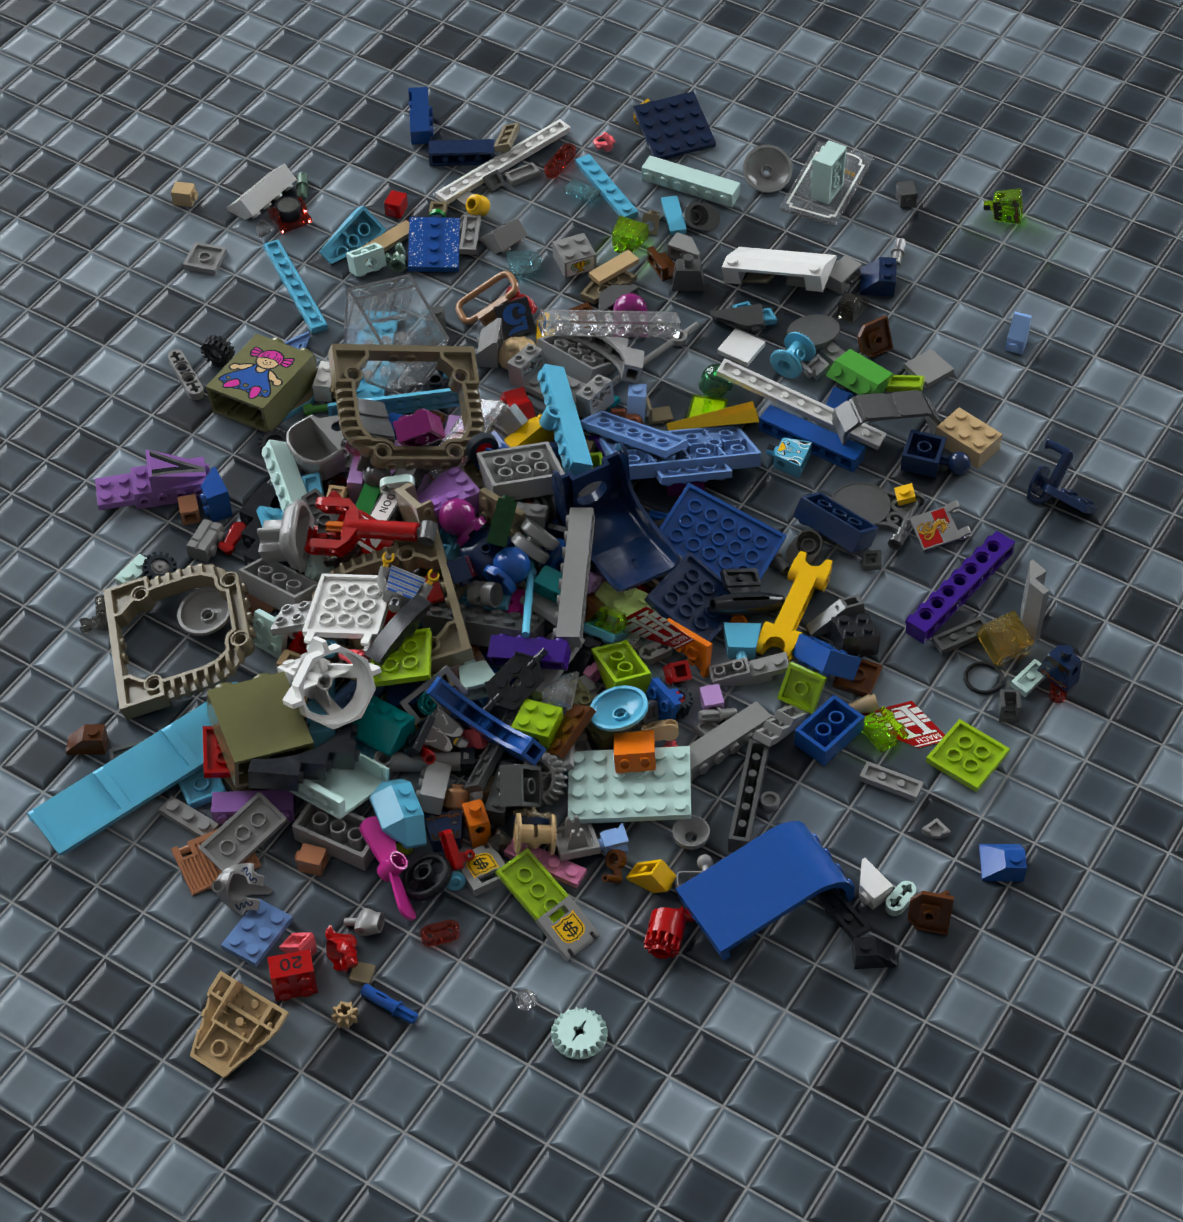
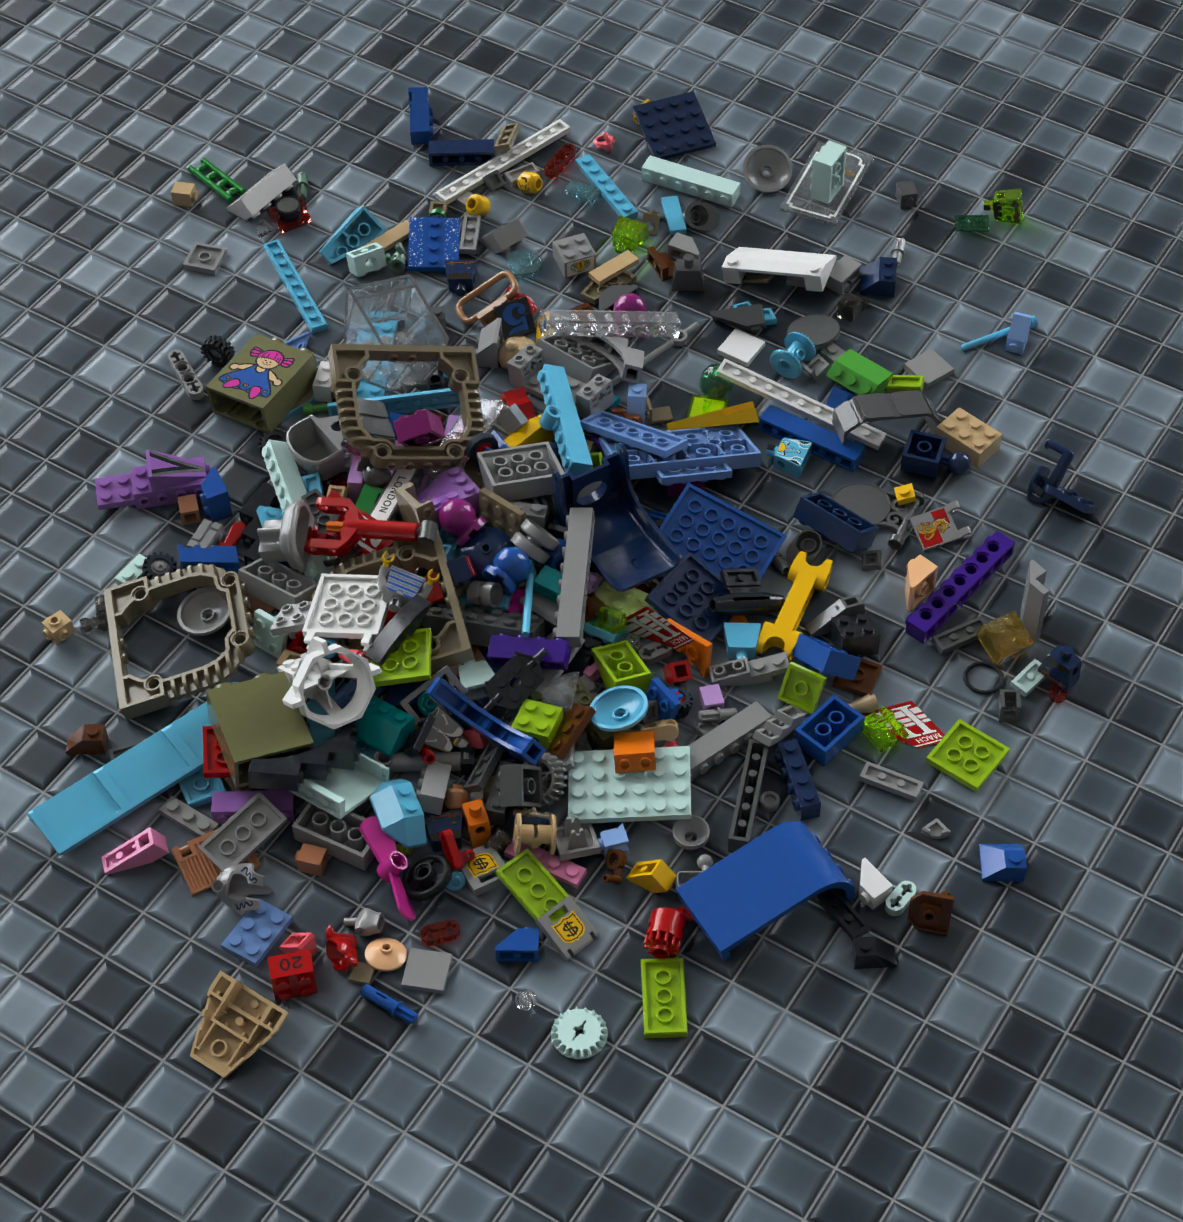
(57, 627): none -> tan brick
(137, 851): none -> bright pink slope
(216, 172): none -> green bar
(220, 556): none -> blue wedge
(344, 1014): tan gear -> none
(385, 954): none -> light nougat dish
(389, 483): light aqua beam -> none
(396, 204): red brick -> none
(426, 971): none -> light grey tile
(460, 275): none -> dark blue torso
(502, 521): dark green window -> none
(520, 946): none -> blue slope
(529, 182): none -> yellow head
(664, 998): none -> lime tile
(798, 779): none -> dark blue brick
(875, 337): reddish brown piece -> none
(919, 581): none -> light nougat slope
(972, 223): none -> clear green plate
(1034, 323): none -> medium azure bar

